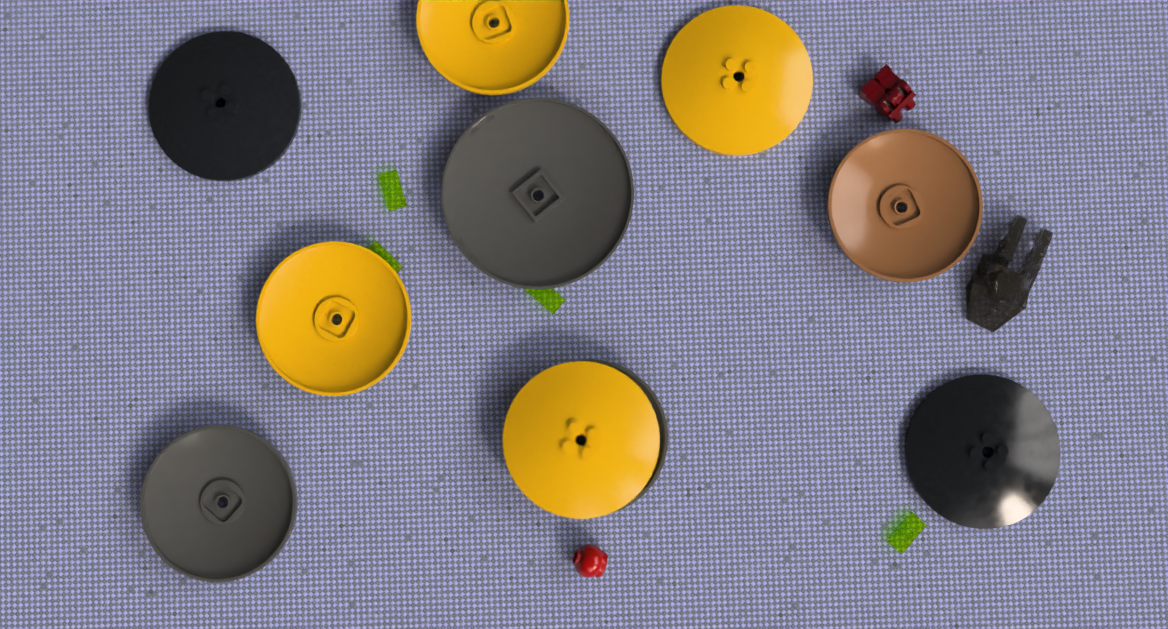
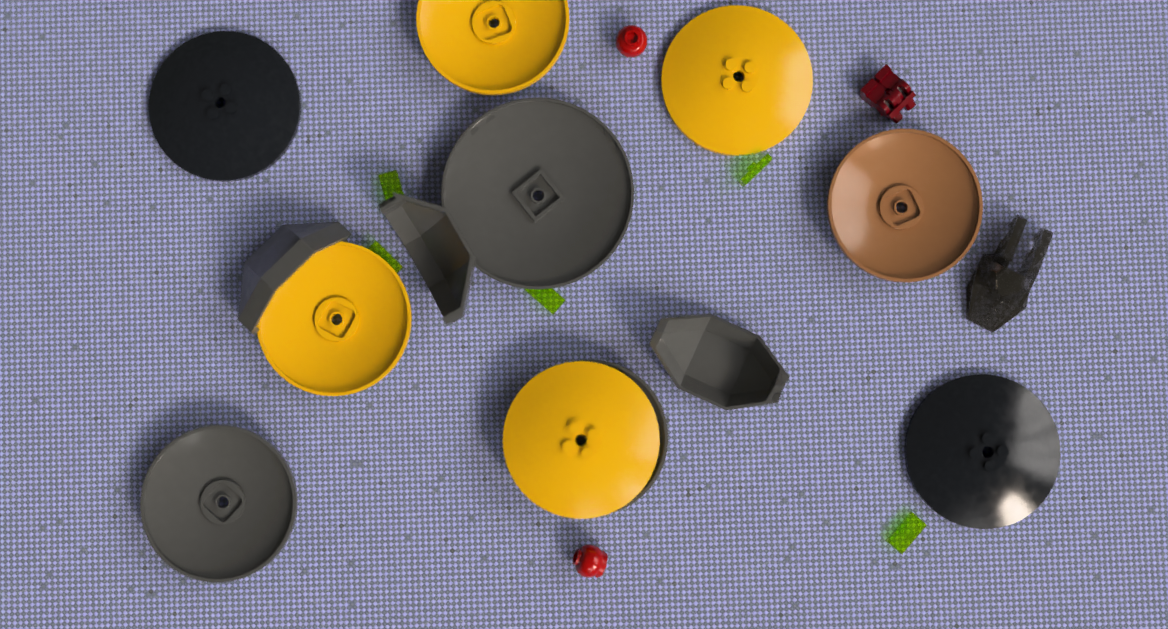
(277, 261): none -> dark grey panel
(436, 250): none -> dark grey panel
(631, 41): none -> red piece
(718, 361): none -> dark grey panel
(753, 169): none -> clear neon green plate

